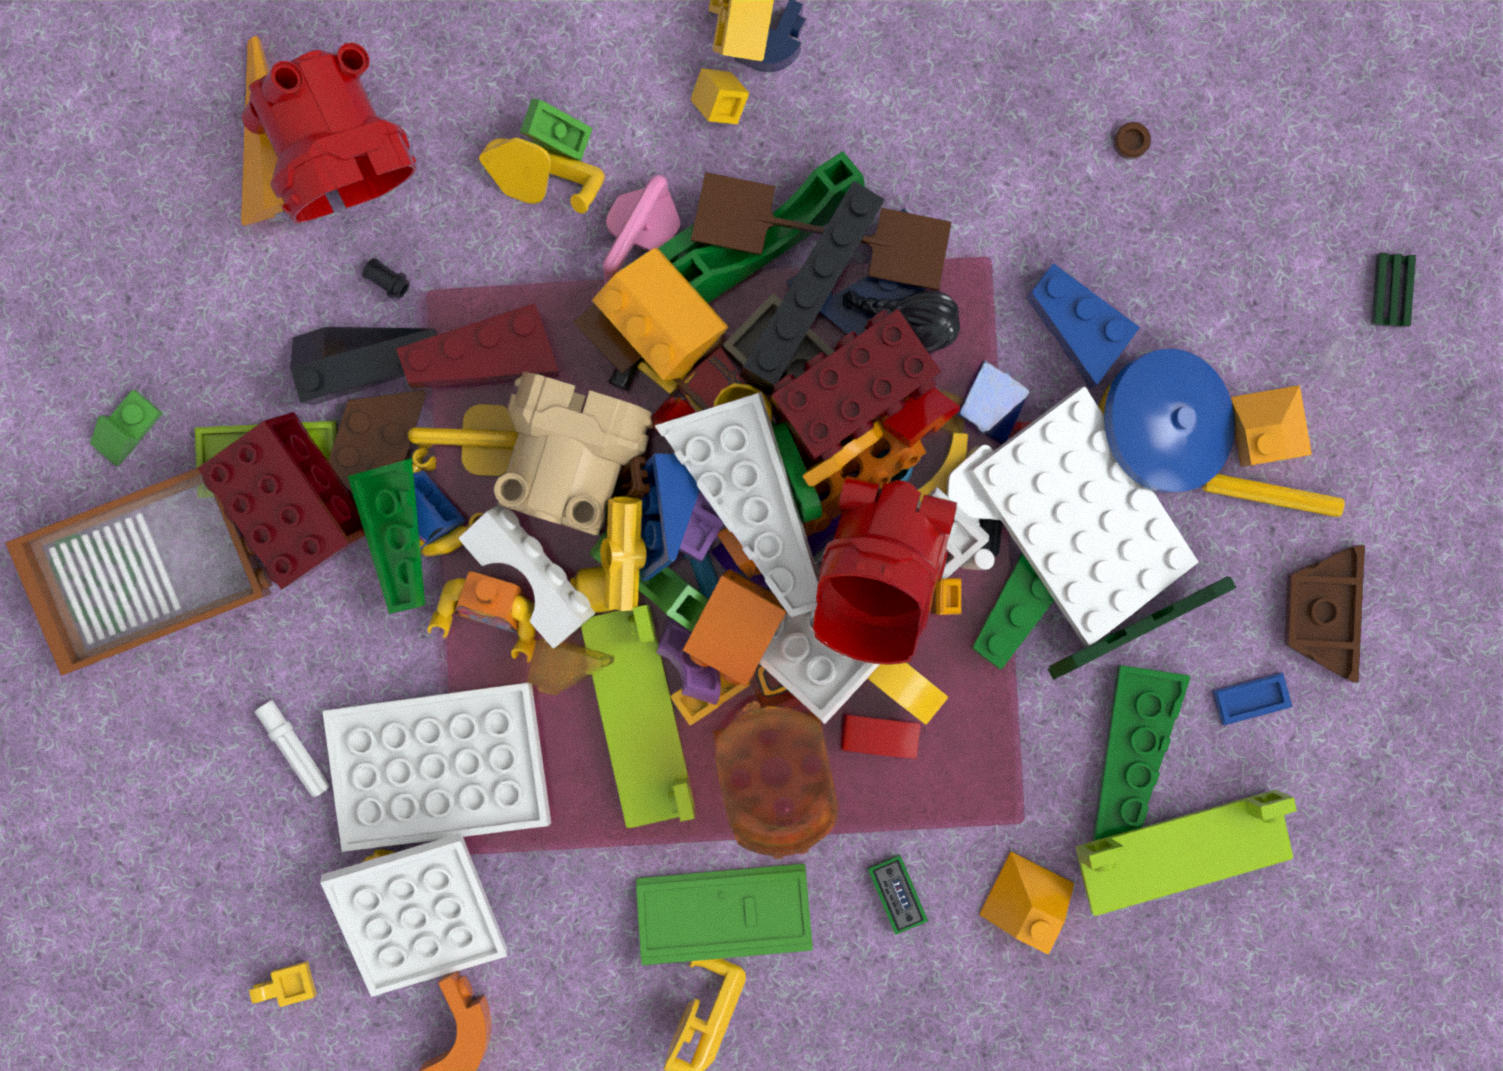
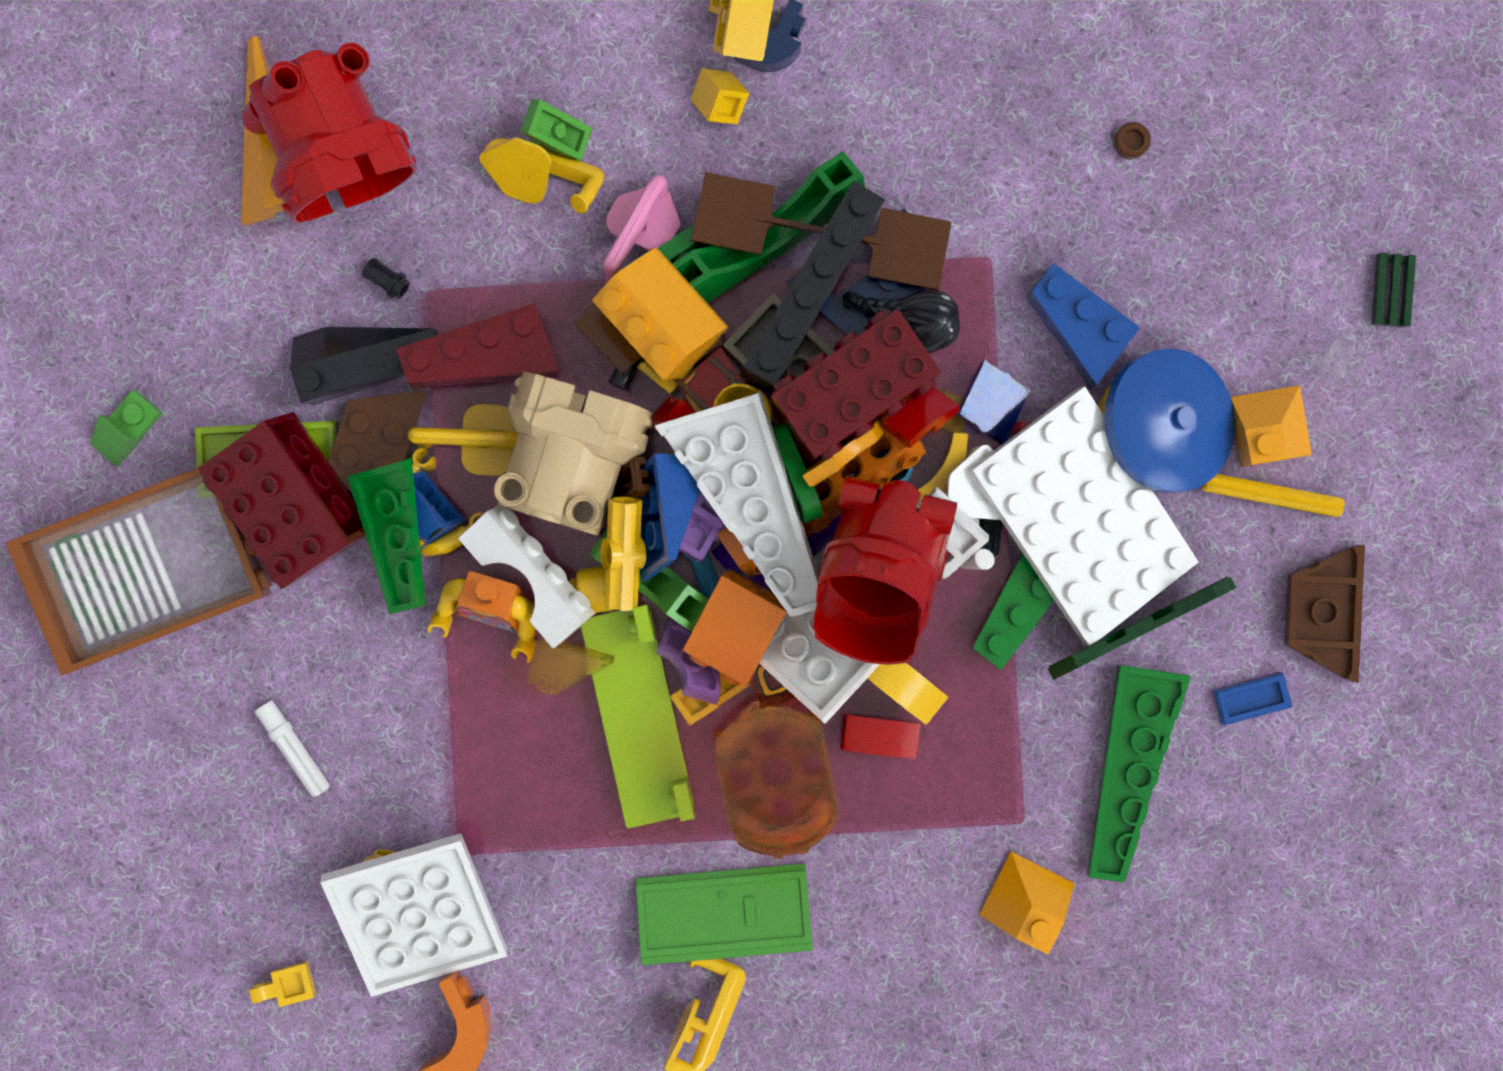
(436, 767): white plate -> none
(897, 894): tile -> none
(947, 597): light orange slope -> none
(1186, 851): lime bracket -> none

